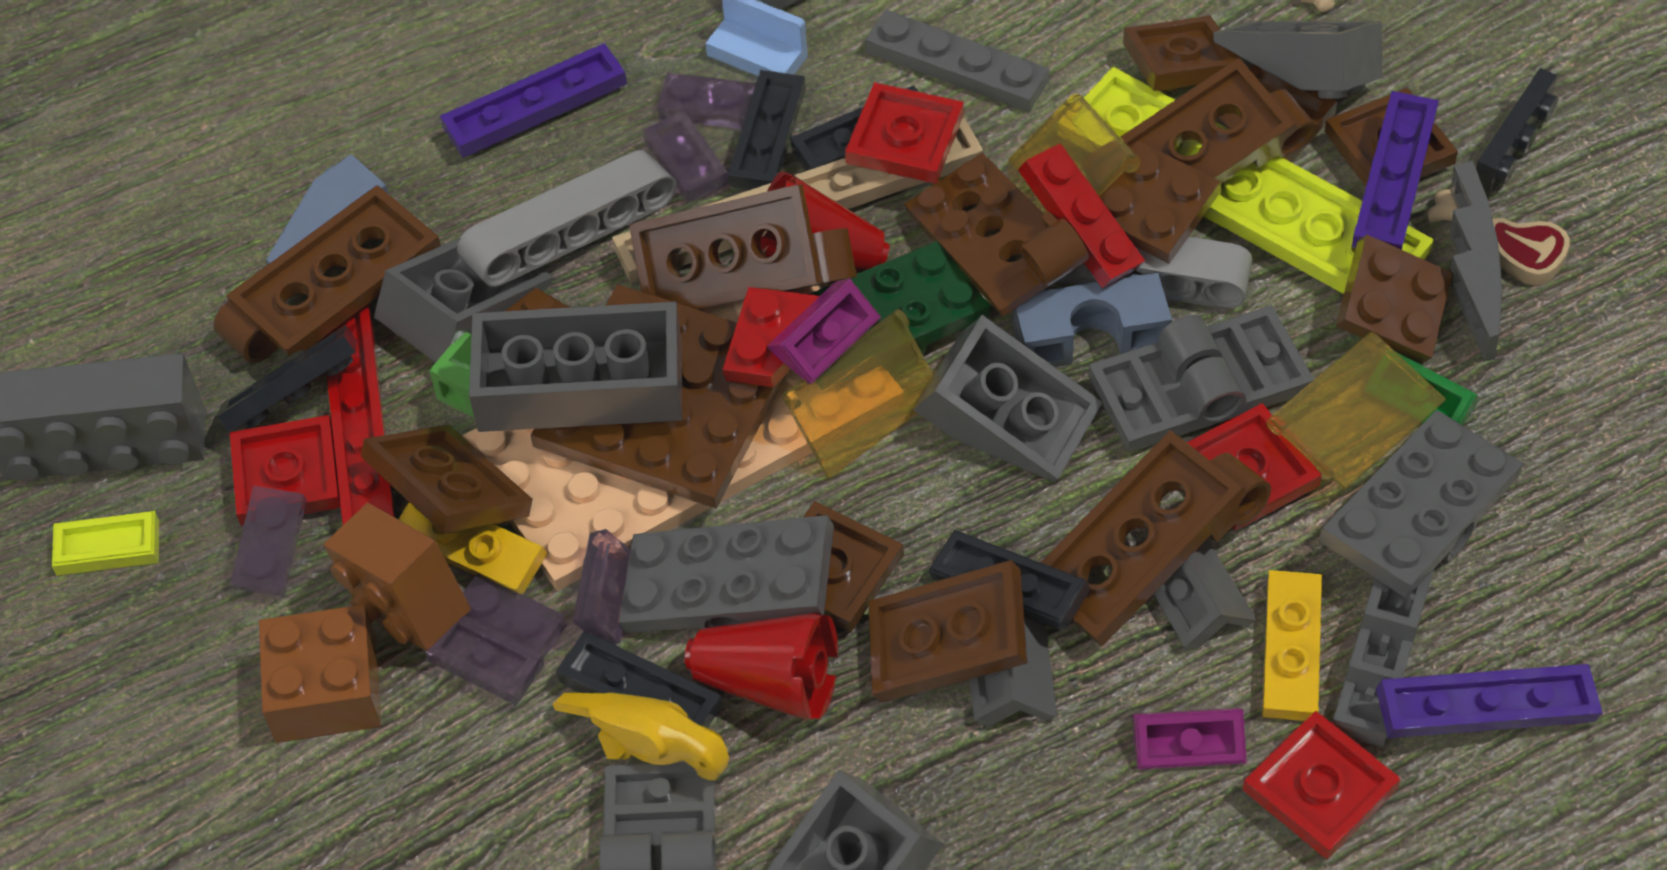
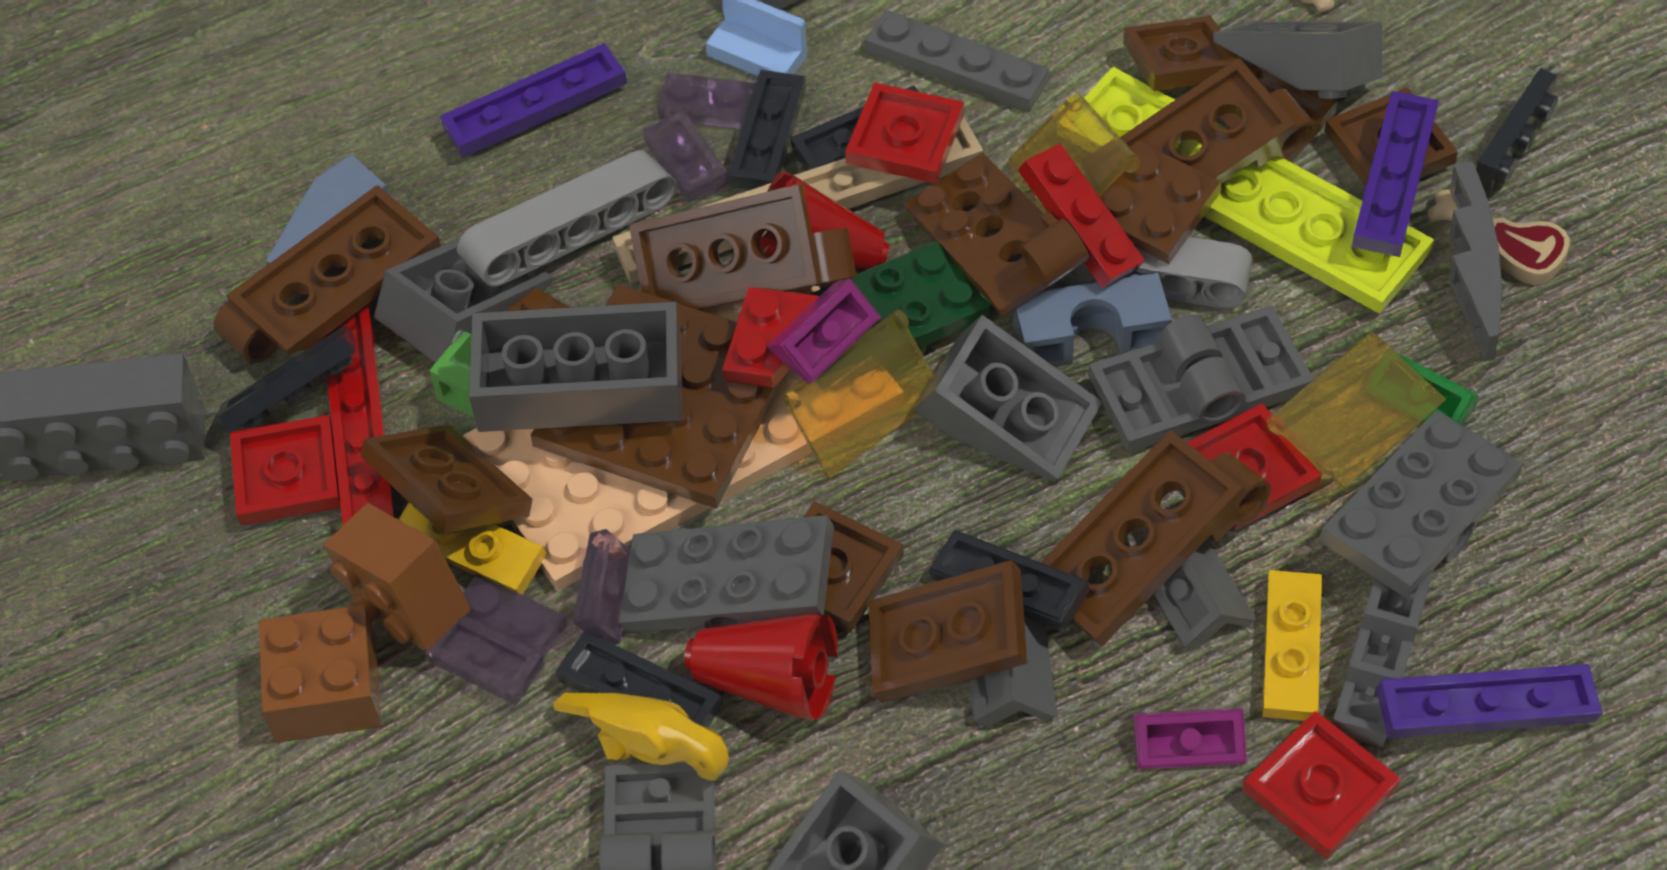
(105, 543): neon yellow tile -> none
(268, 541): clear purple plate -> none
(1394, 298): reddish brown plate -> none

